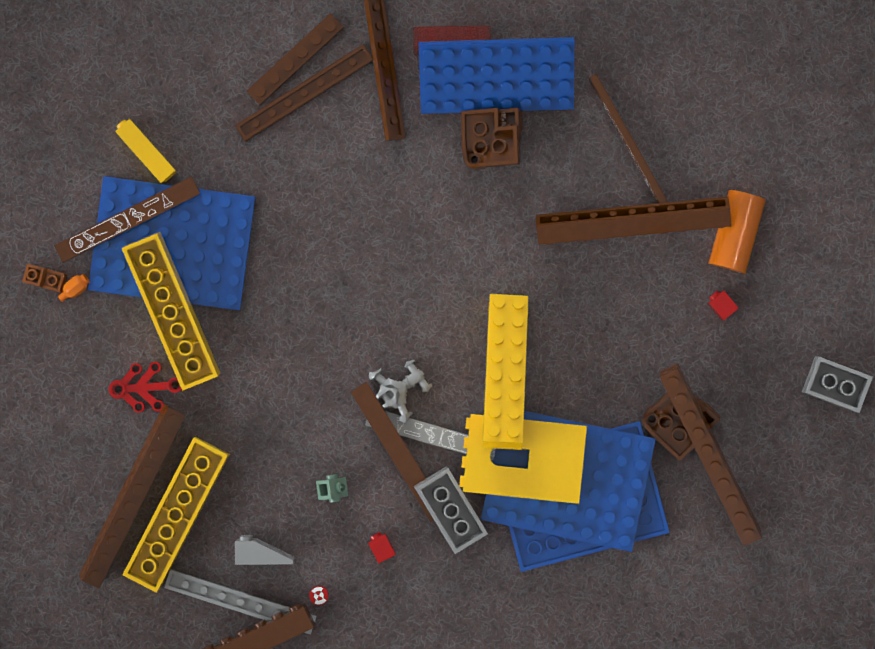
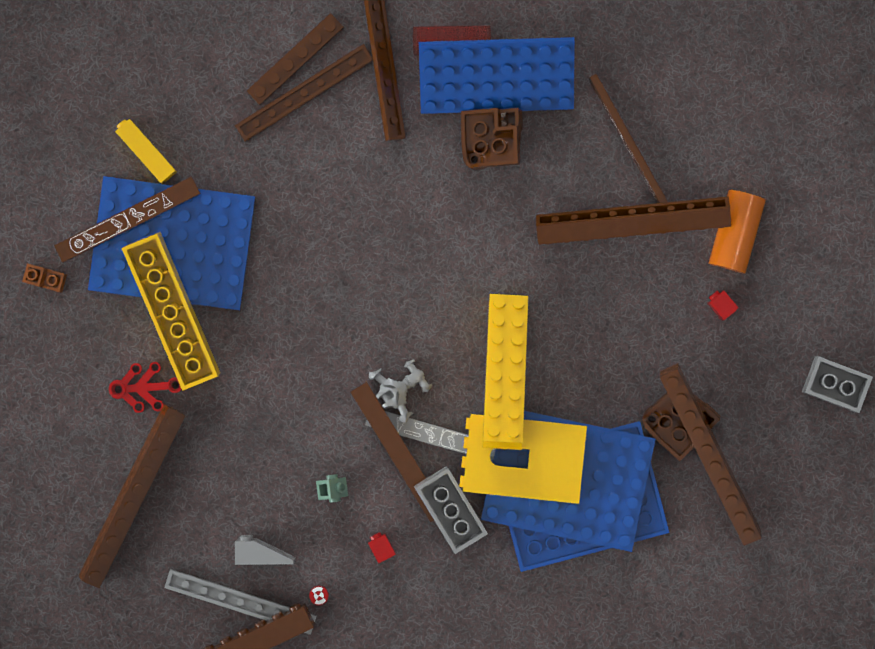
(74, 287): orange plant -> none
(176, 514): yellow brick -> none

